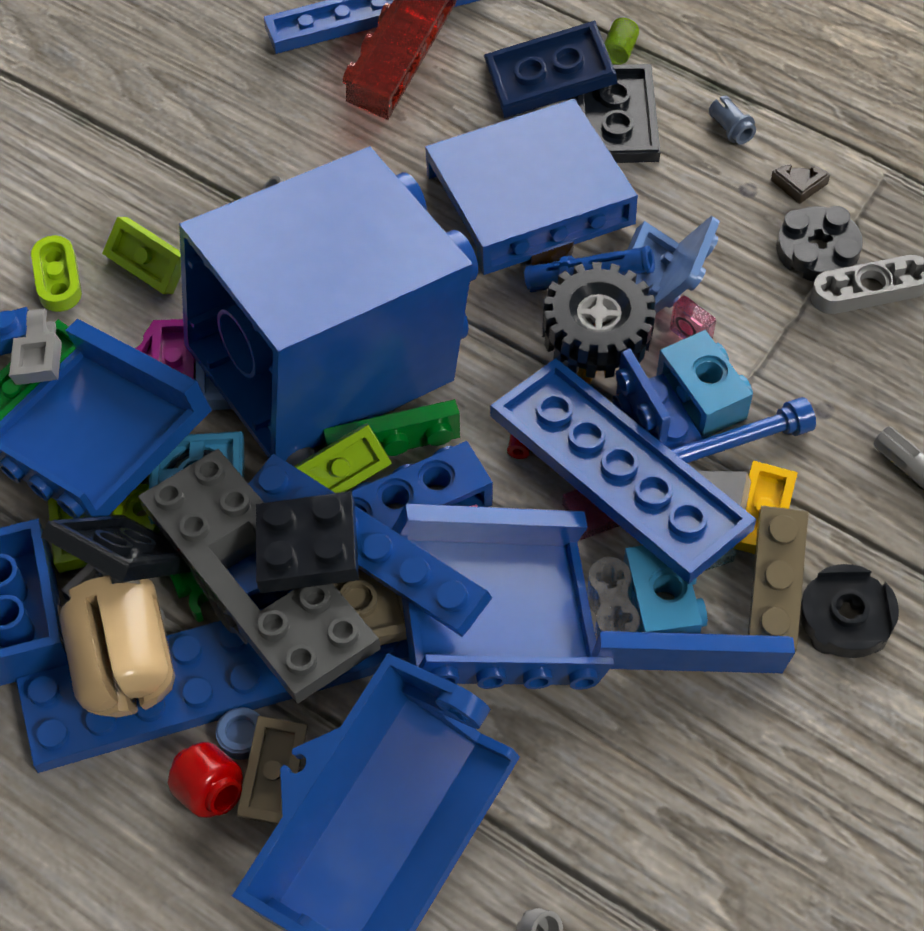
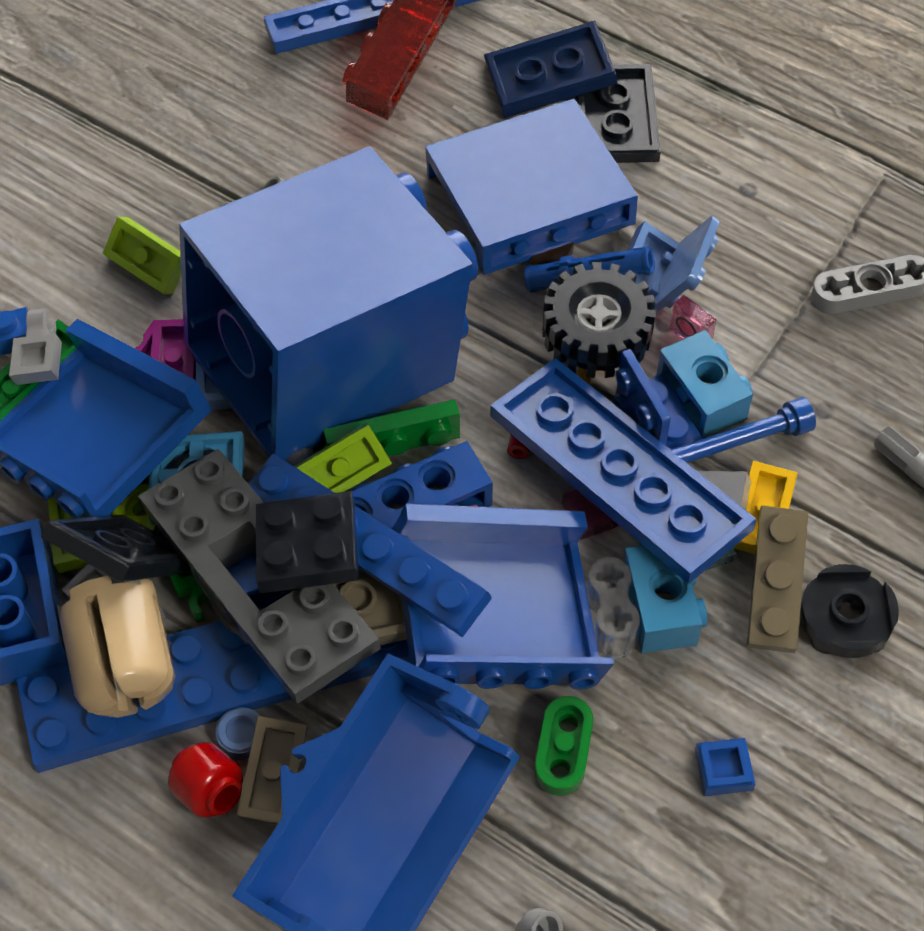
(54, 276): lime plate -> none
(563, 747): none -> green plate
(628, 42): lime piece -> none
(695, 651): blue tile -> none
(724, 767): none -> blue tile
(738, 127): sand blue pin -> none
(800, 182): dark brown tile -> none
(824, 224): plate -> none

